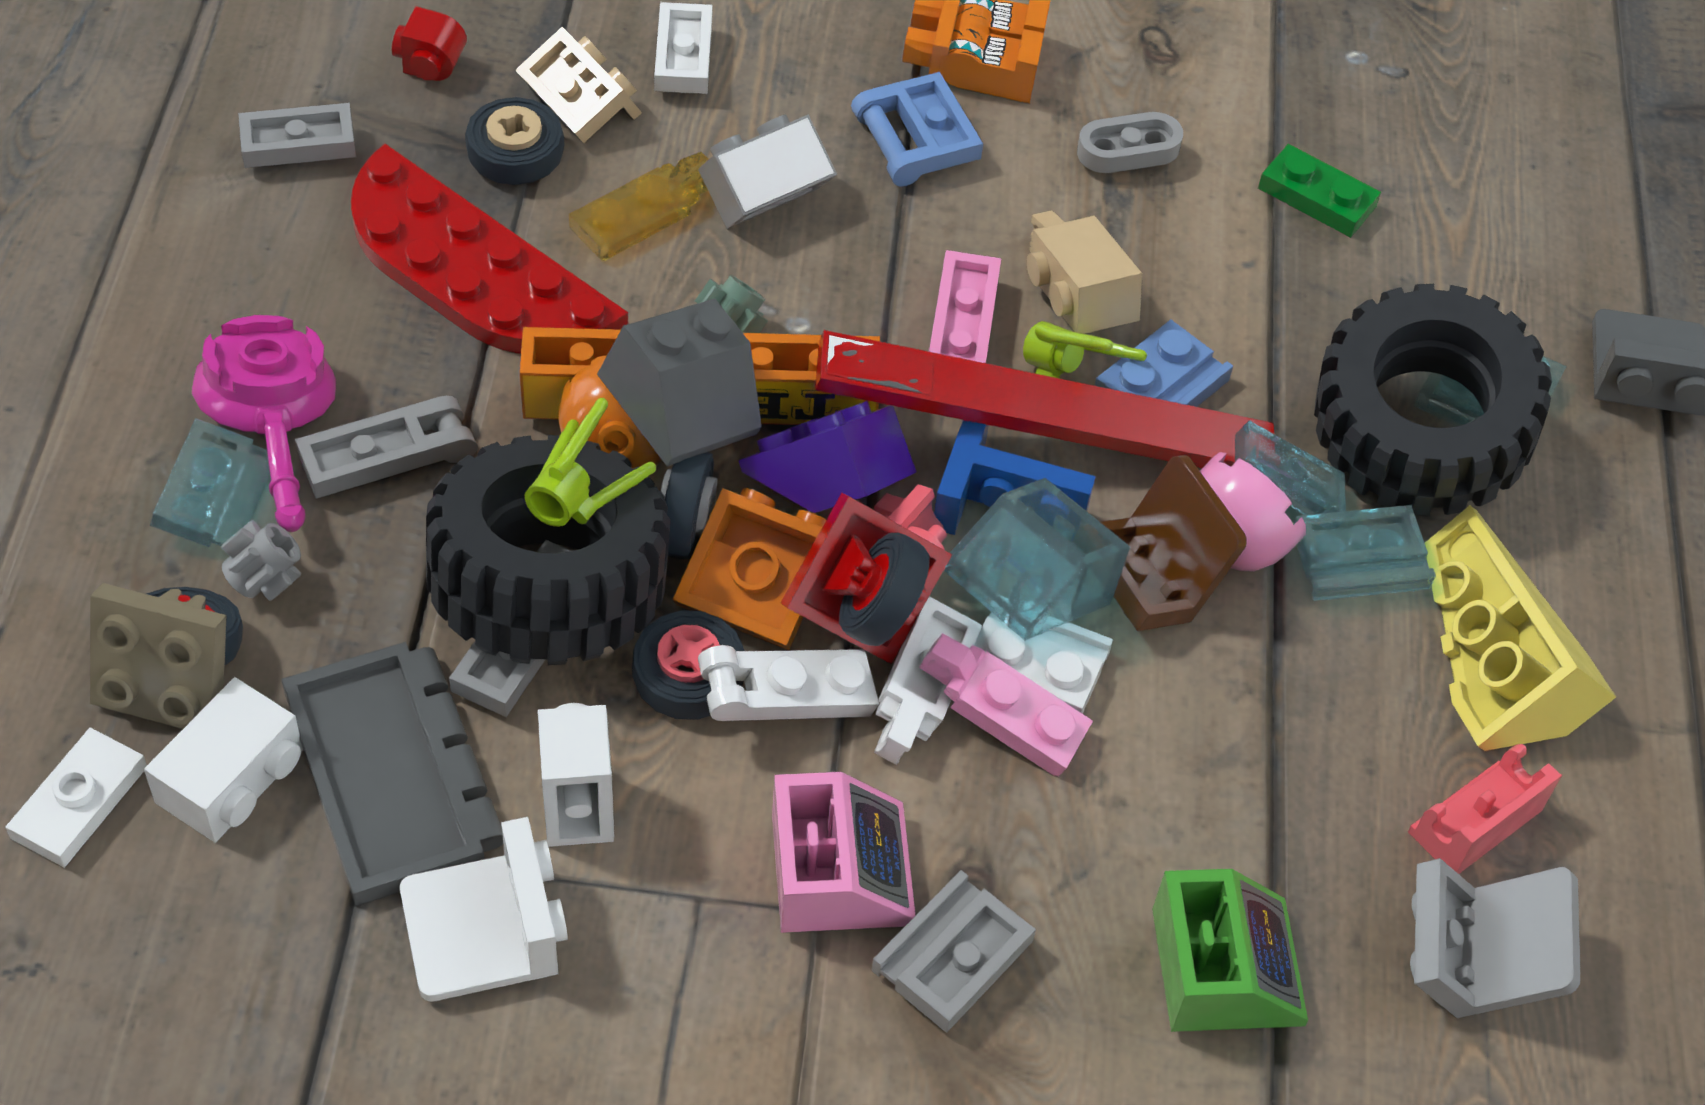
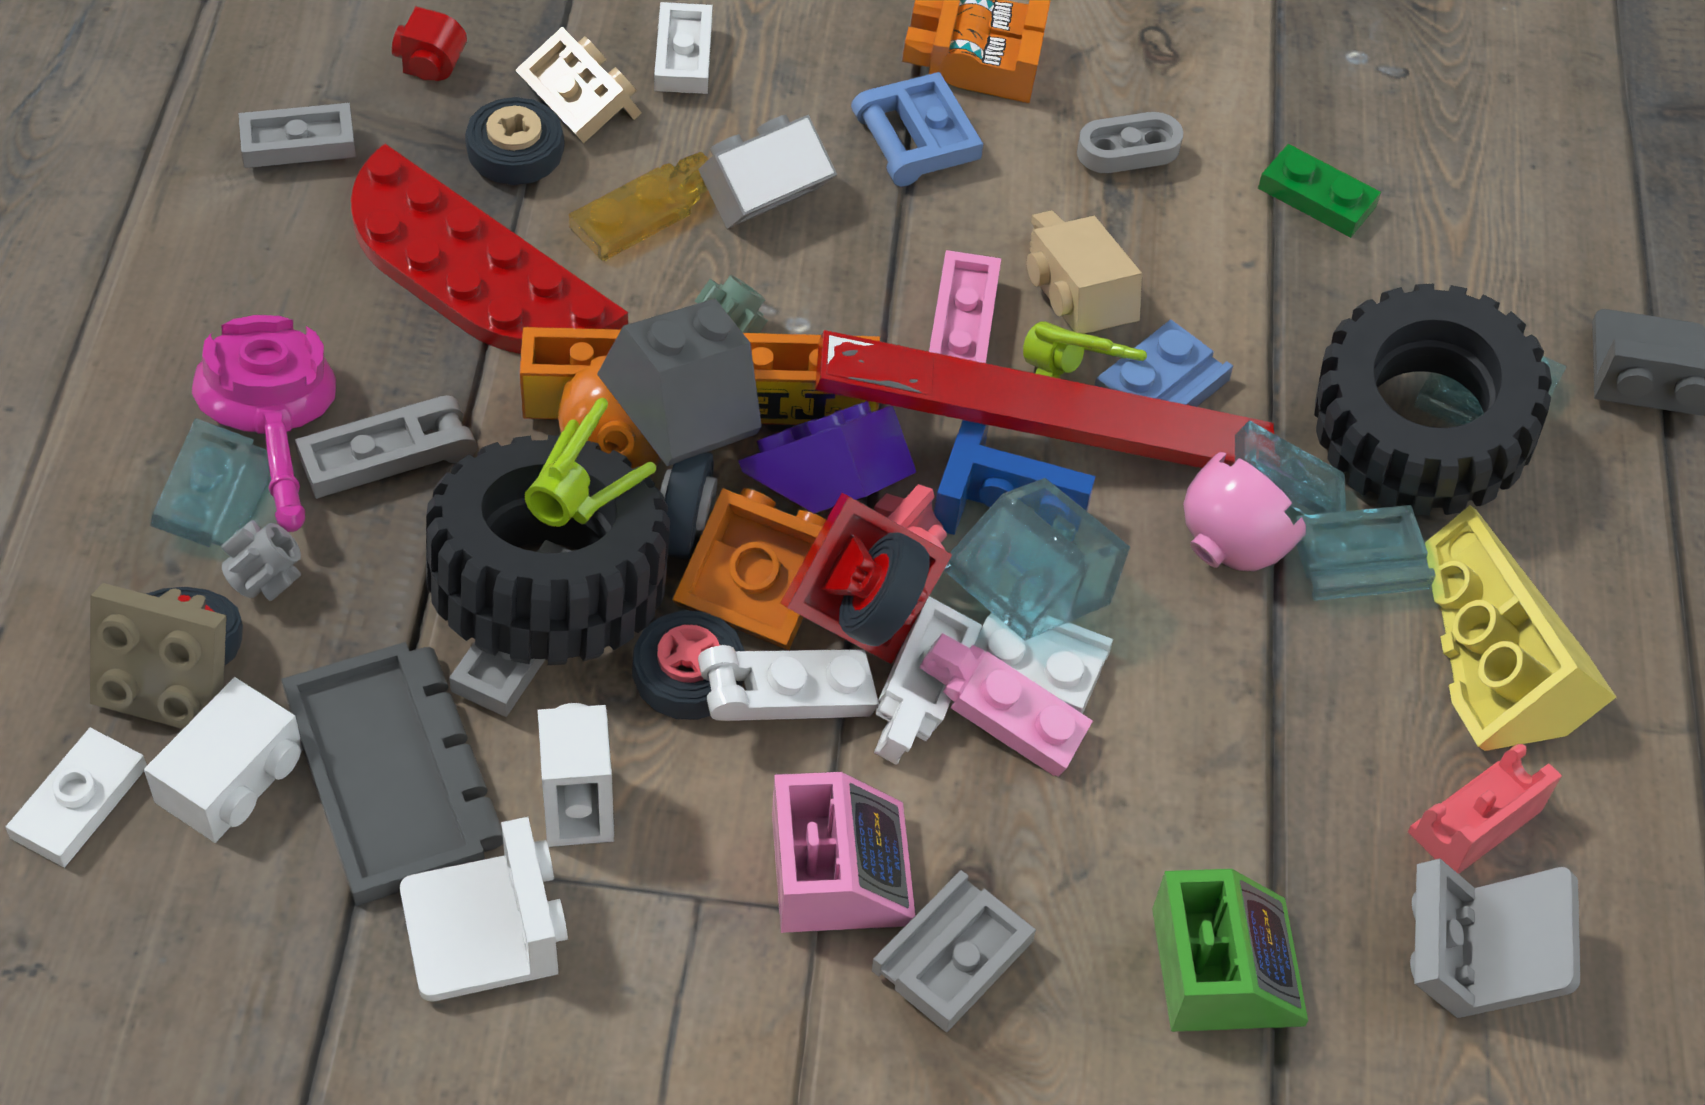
(1178, 548): reddish brown bracket -> none

